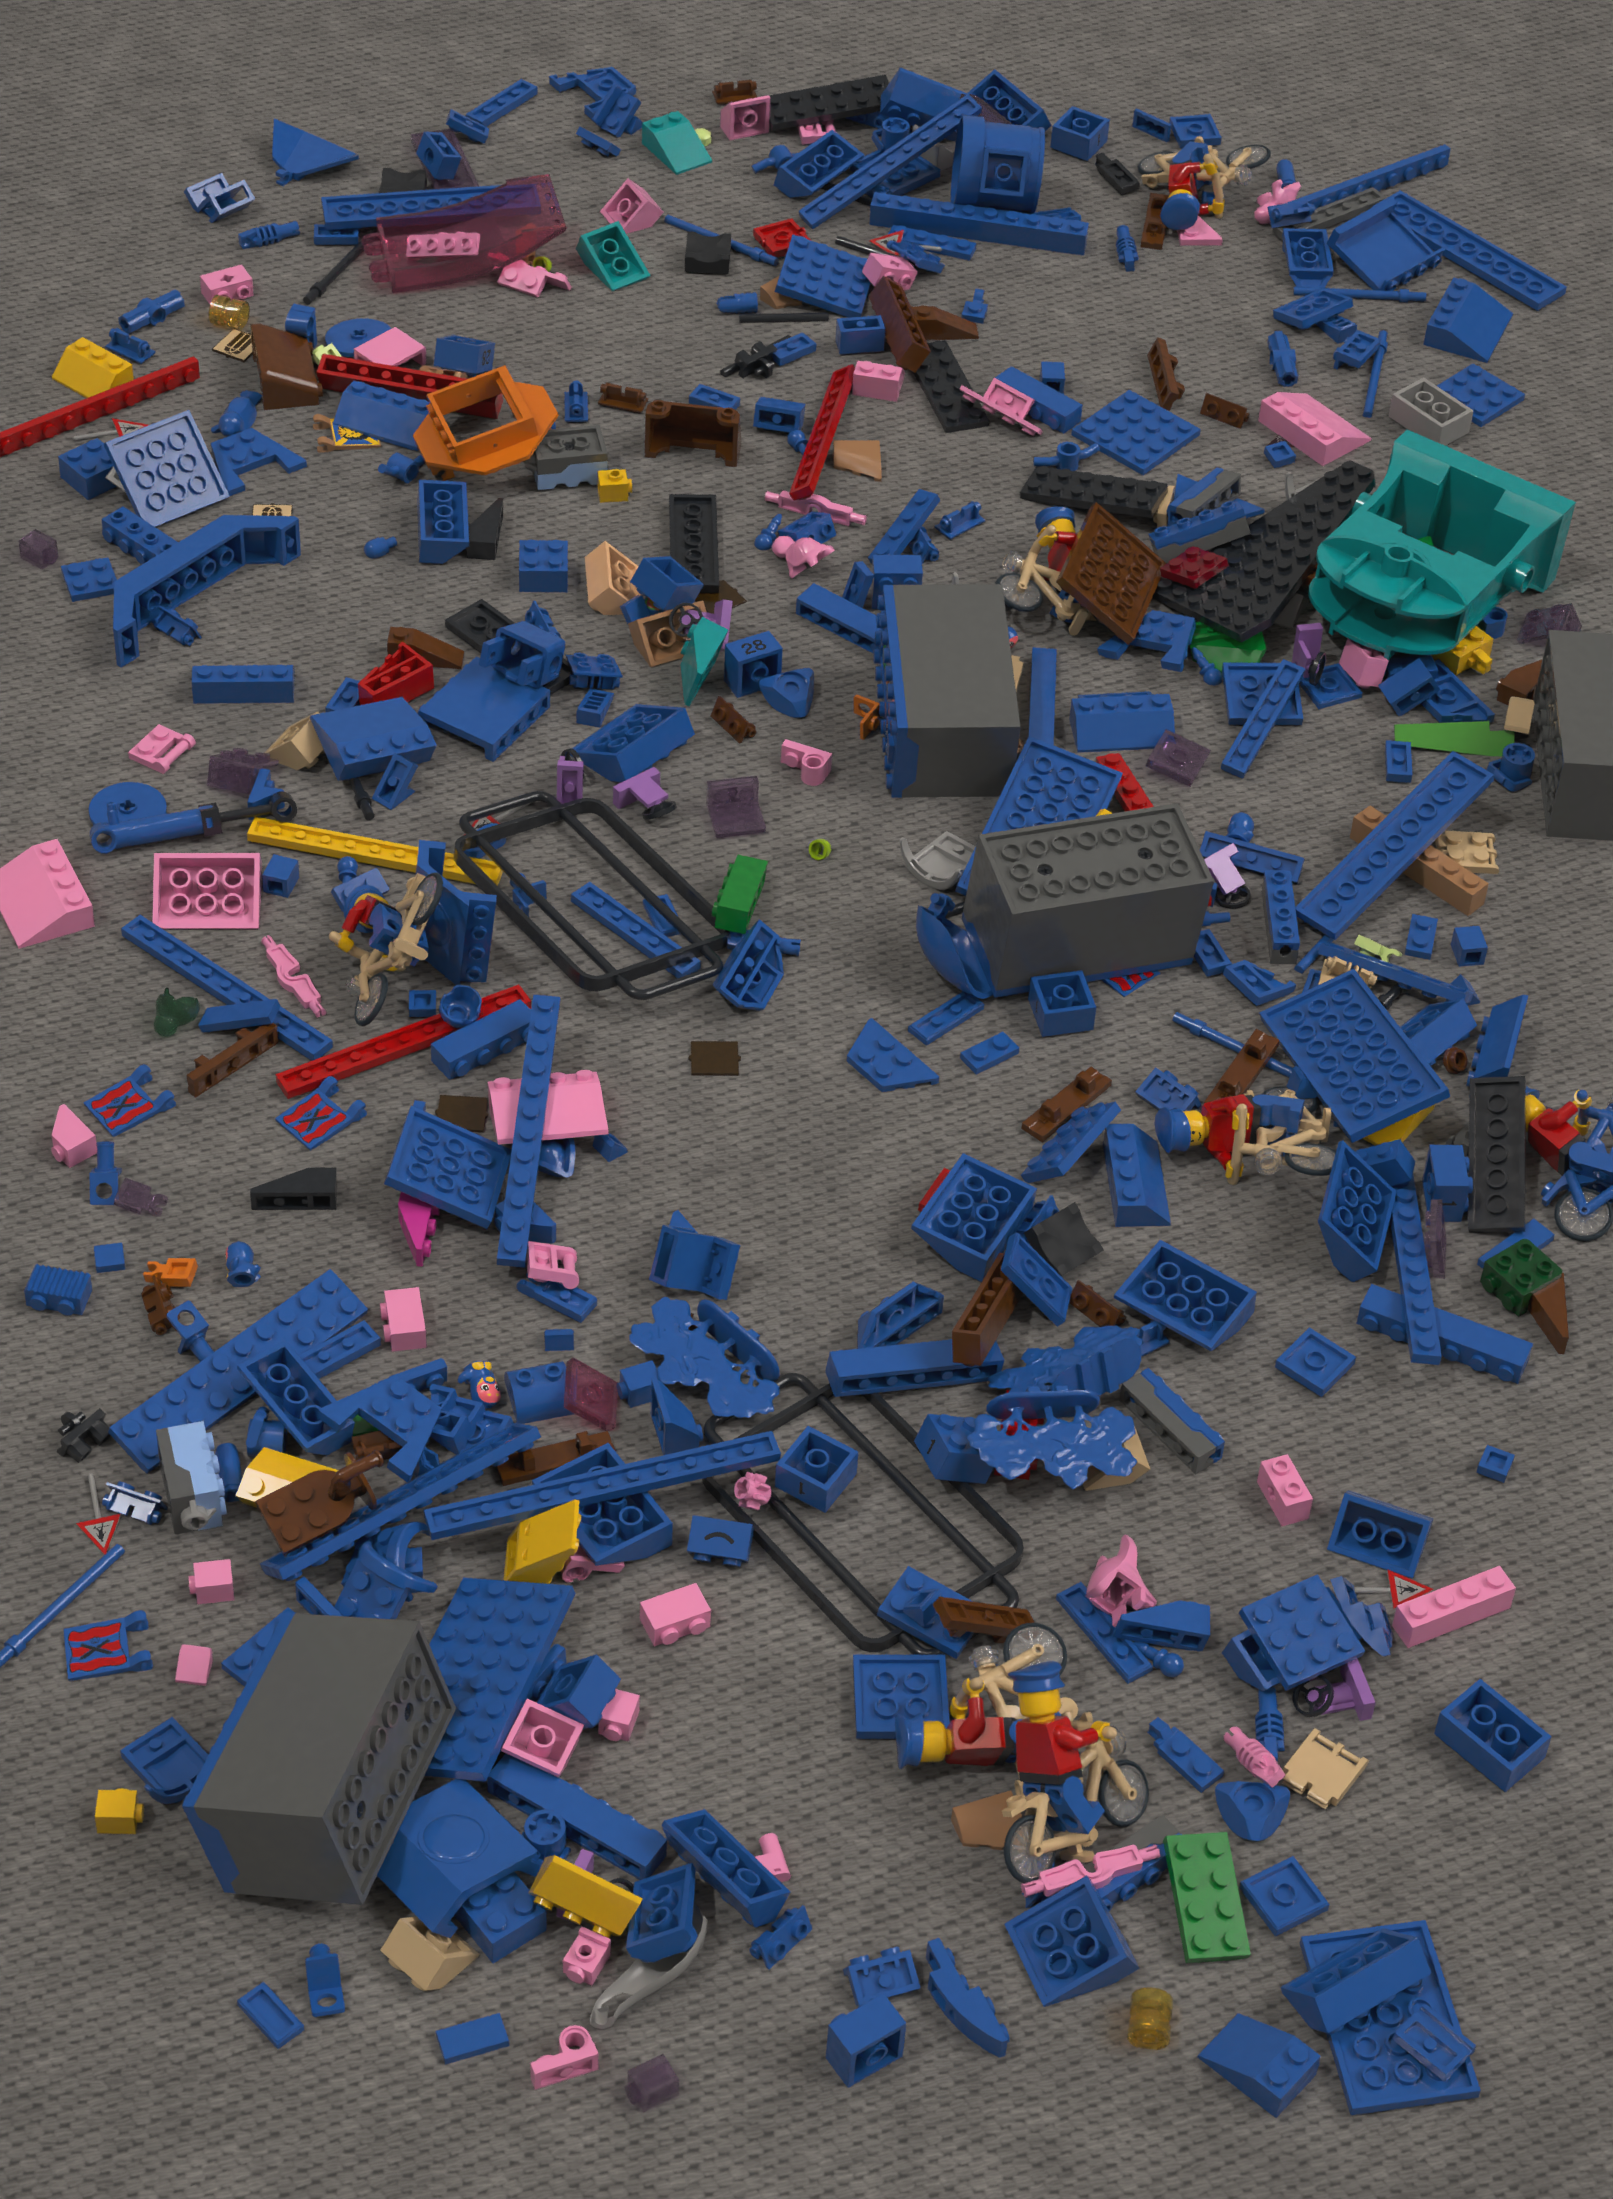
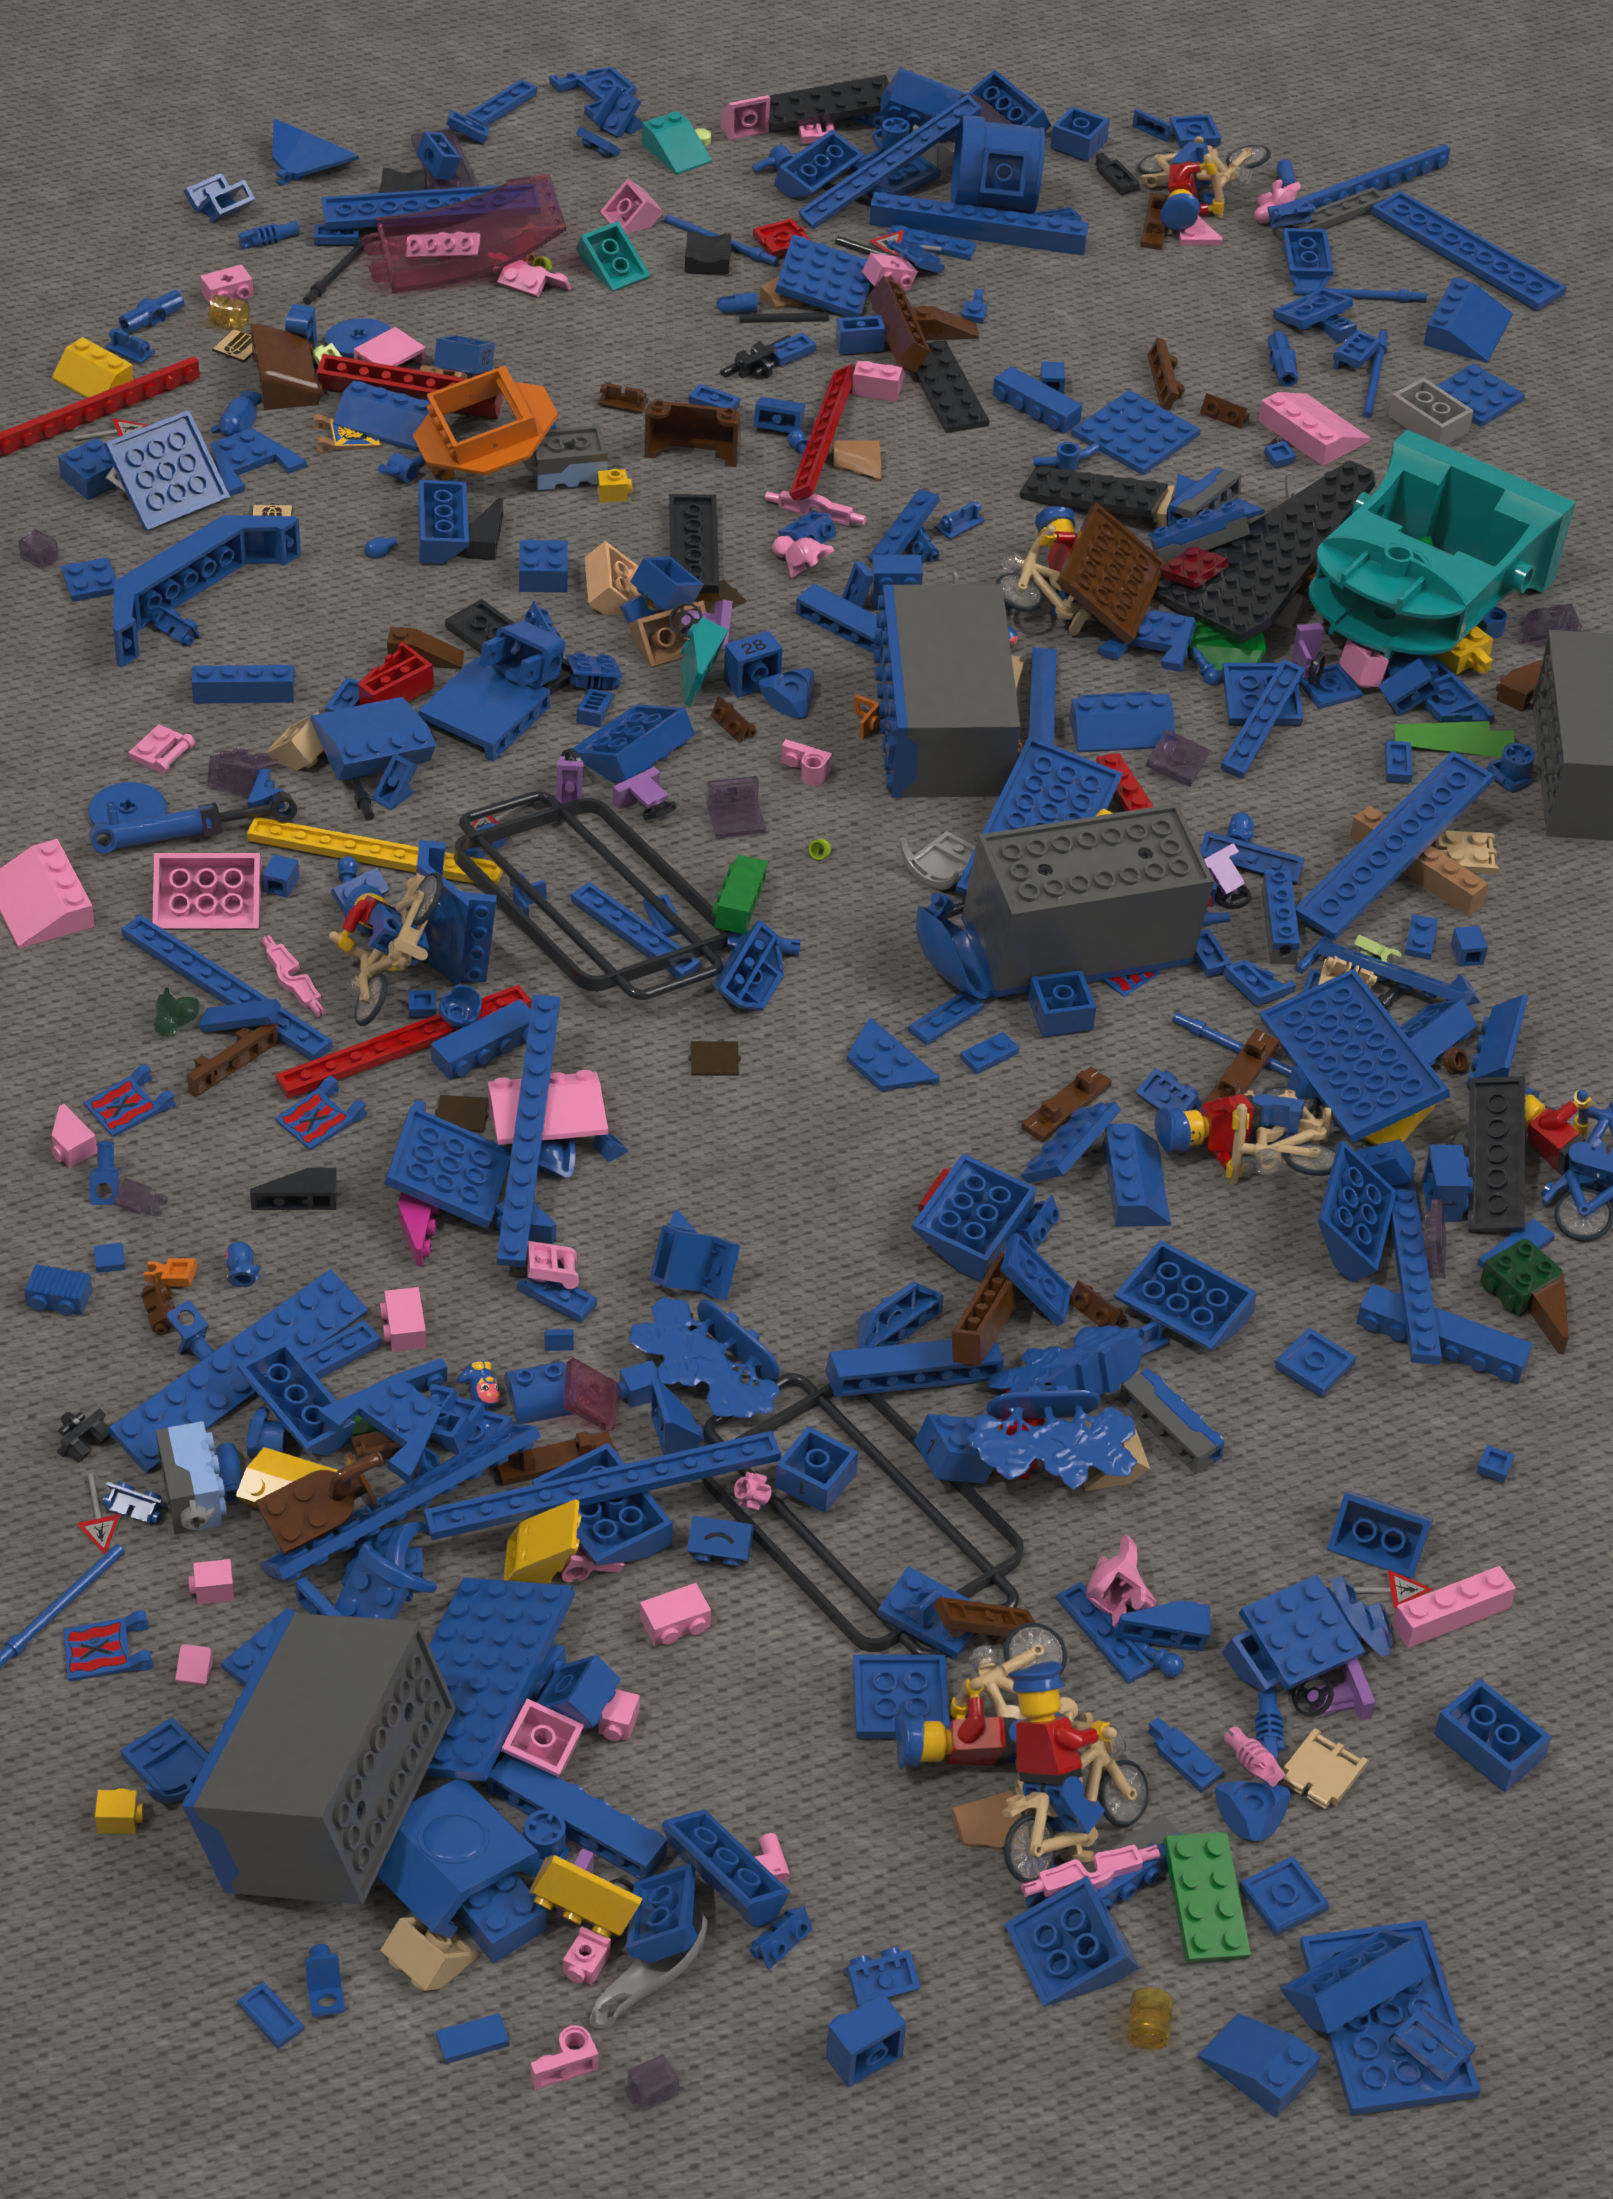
(135, 535): blue brick -> none
(576, 403): blue hinge -> none
(726, 92): reddish brown hinge -> none
(765, 539): blue bar -> none
(965, 2008): blue slope -> none
(1007, 401): bright pink bracket -> none
(1064, 1240): black brick -> none
(1126, 248): blue hinge -> none
(1284, 1490): bright pink brick -> none
(1383, 248): blue panel -> none
(1519, 715): tan slope -> none

